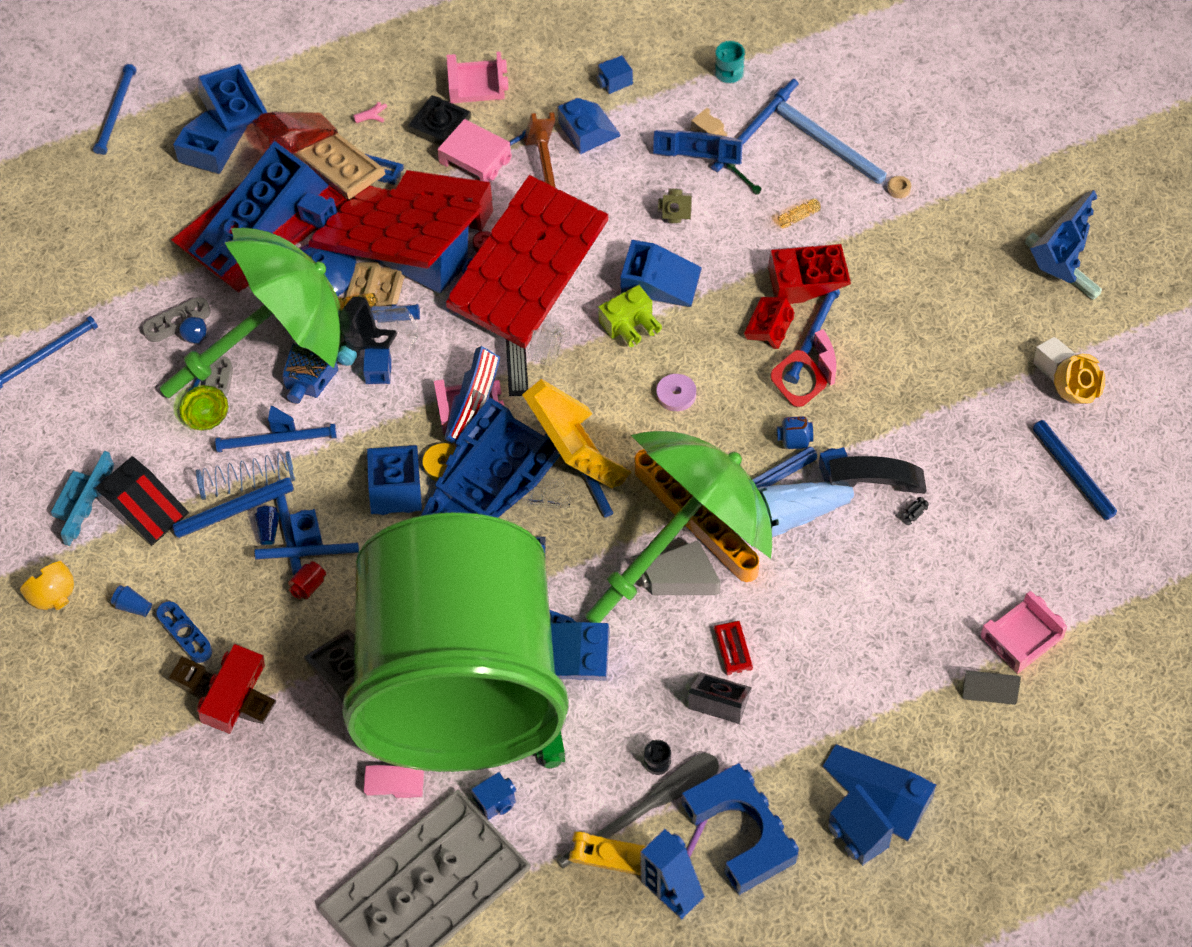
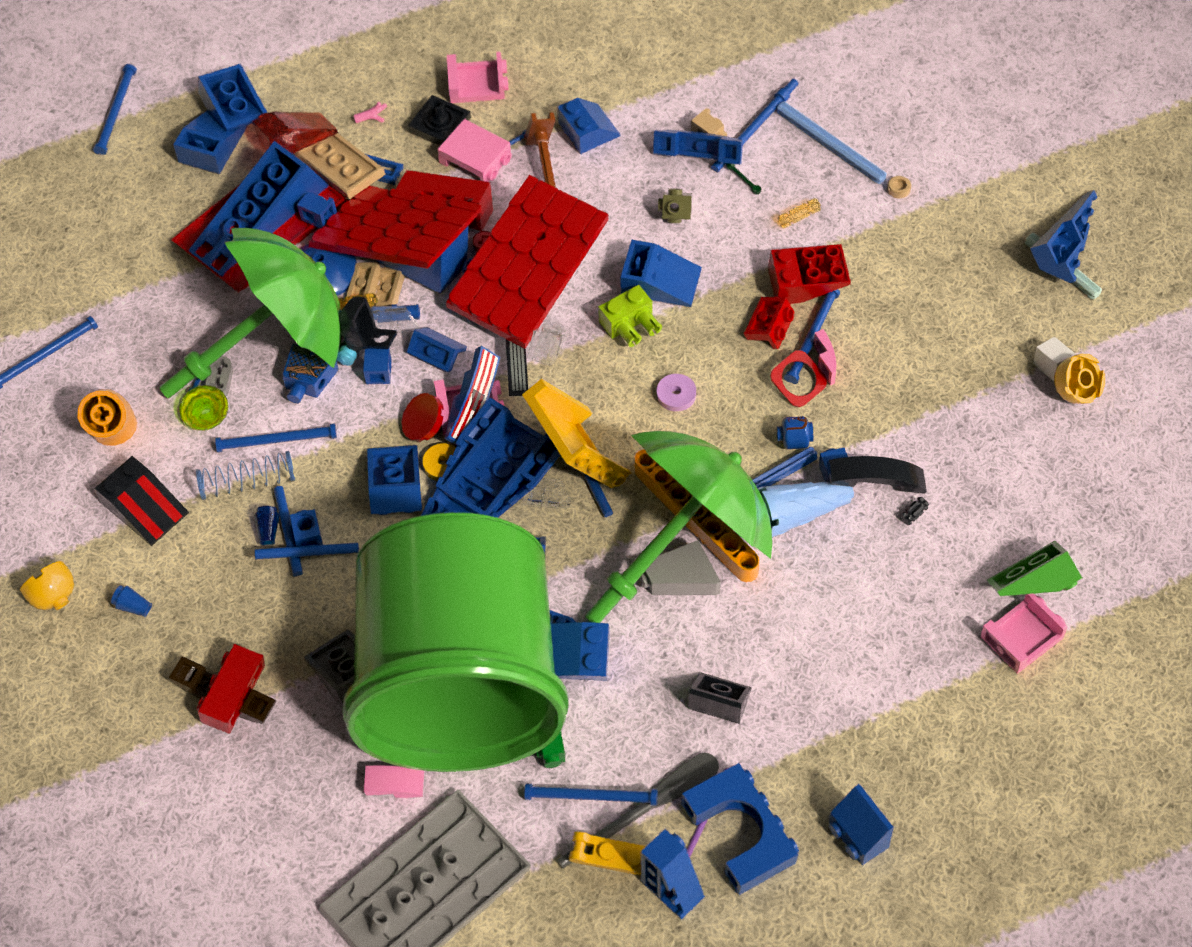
(77, 497): dark azure bracket -> none
(107, 417): none -> light orange brick
(157, 322): light grey beam -> none
(184, 621): blue beam -> none
(193, 329): blue piece -> none
(233, 507): blue axle -> none
(280, 421): blue slope -> none
(306, 580): red brick -> none
(422, 417): none -> red tile
(435, 348): none -> blue panel
(495, 795): blue brick -> none
(591, 794): none -> blue bar
(614, 74): blue brick -> none
(656, 751): black wheel -> none
(729, 61): teal wheel -> none
(738, 667): red tile -> none
(895, 791): blue wedge -> none
(991, 687): dark grey slope -> none
(1040, 572): none -> bright green slope
(1075, 470): blue axle -> none

